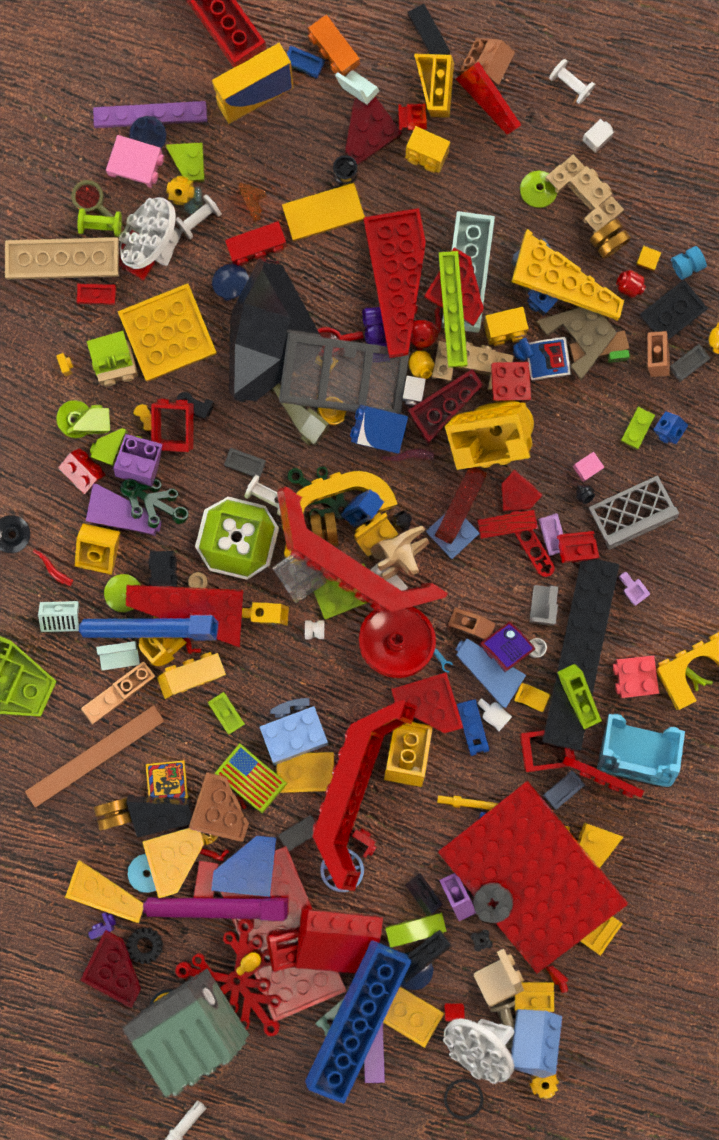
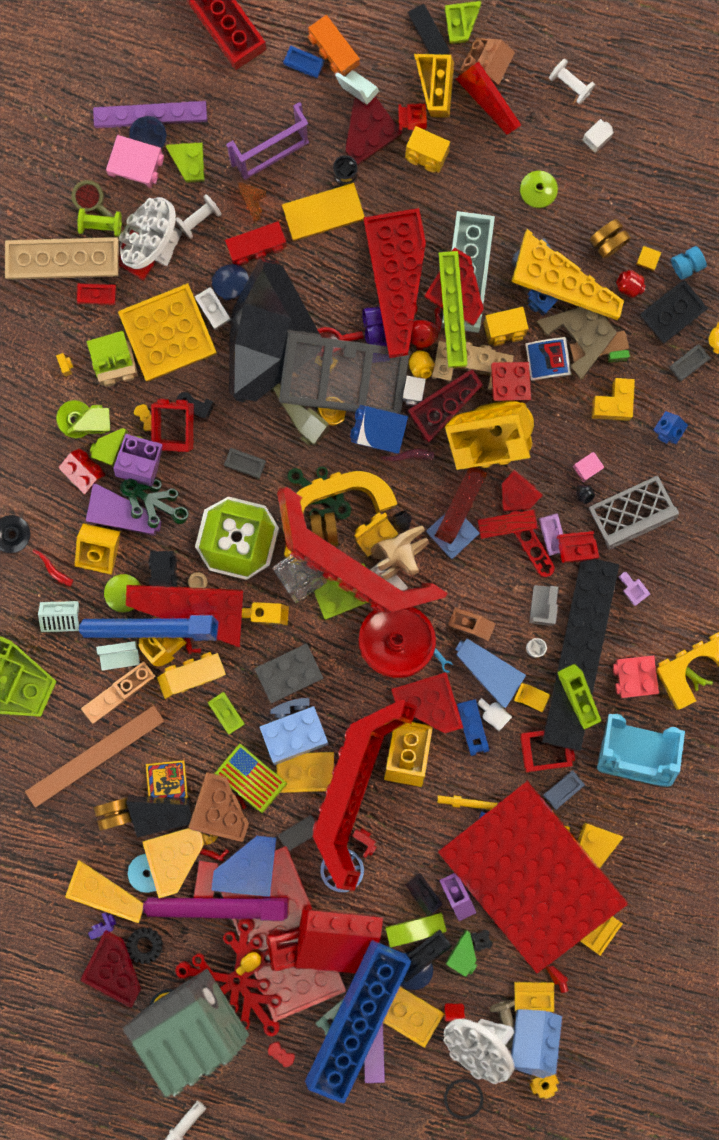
(184, 185): yellow brick -> none
(196, 202): clear light blue arm -> none
(212, 308): none -> white plate
(238, 160): none -> medium lavender piece
(253, 83): yellow tile -> none
(262, 492): white hose -> none
(281, 1054): none -> red piece
(289, 673): none -> dark grey brick
(314, 629): white wheel -> none
(362, 508): blue brick -> none
(460, 20): none -> lime wing
(463, 956): none -> bright green slope
(487, 912): dark grey plate -> none
(499, 980): tan bracket -> none
(507, 646): slope -> none
(522, 350): blue plate -> none
(589, 189): tan bracket -> none
(602, 778): red wing -> none
(619, 405): none -> yellow brick
(637, 428): lime plate -> none
(658, 354): nougat slope -> none

